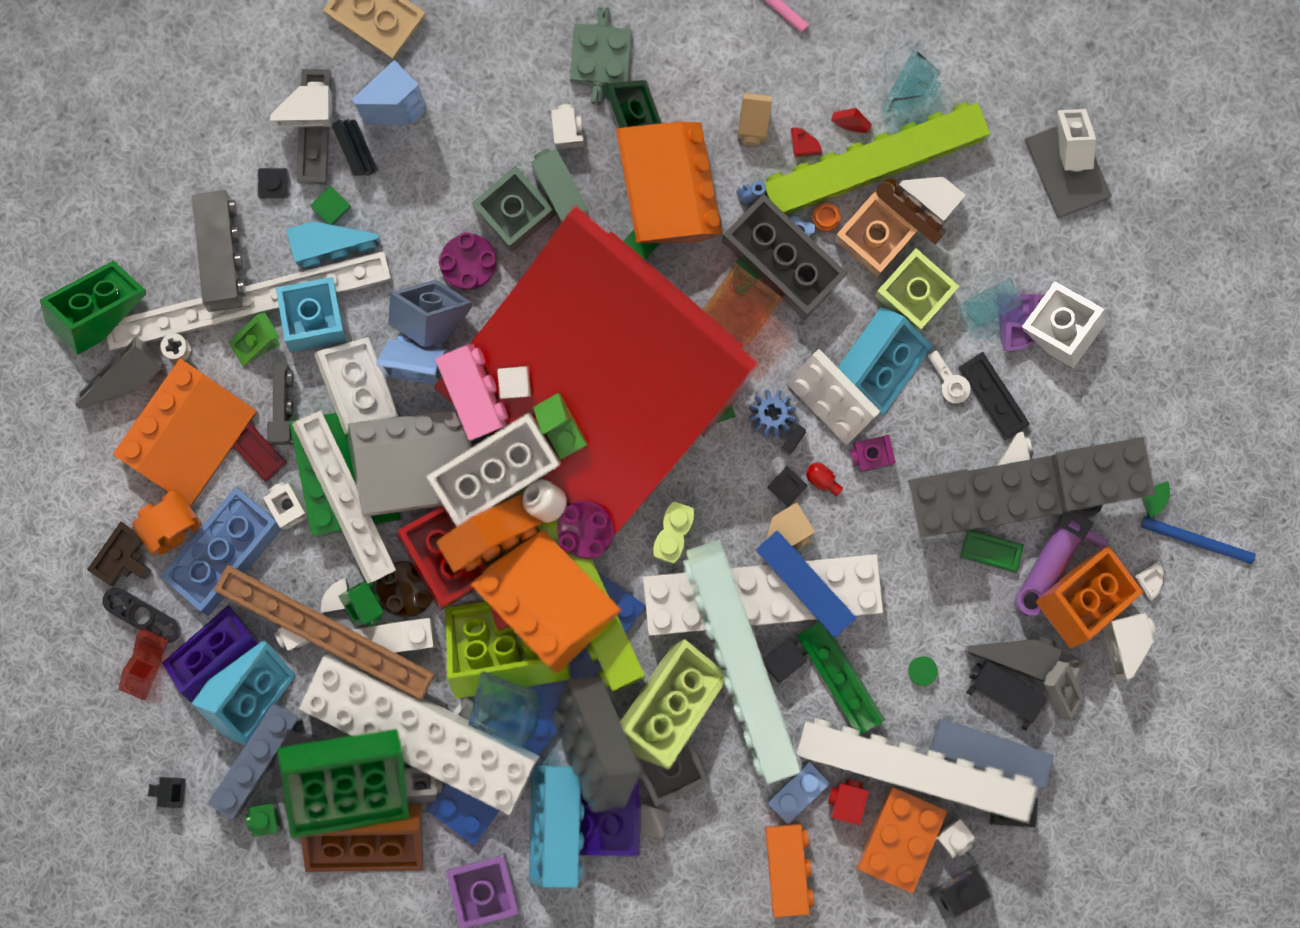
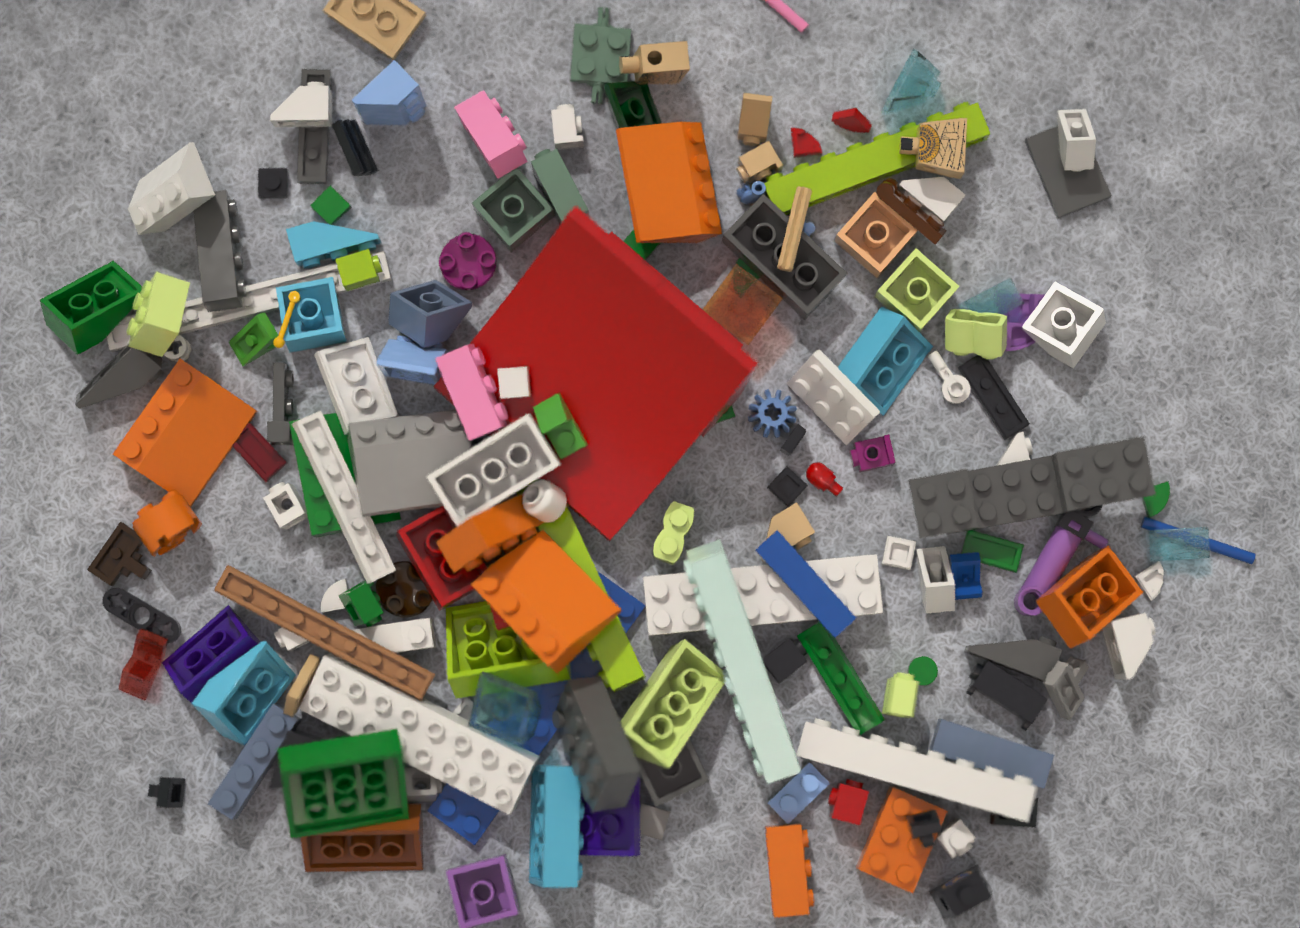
(158, 314): none -> yellowish green brick
(170, 192): none -> white slope
(232, 537): medium blue slope -> none
(264, 819): green brick -> none
(294, 297): none -> yellow hinge
(301, 685): none -> tan tile
(359, 269): none -> lime brick
(492, 133): none -> bright pink brick
(585, 530): magenta dish -> none
(657, 63): none -> tan torso
(759, 163): none -> tan brick
(794, 229): none -> tan axle
(826, 217): orange plate -> none
(898, 553): none -> white tile
(900, 696): none -> yellowish green brick
(924, 826): none -> black tile
(936, 580): none -> white slope
(938, 147): none -> tan torso
(966, 575): none -> blue bracket
(976, 333): none -> yellowish green brick
(1179, 544): none -> clear light blue plate

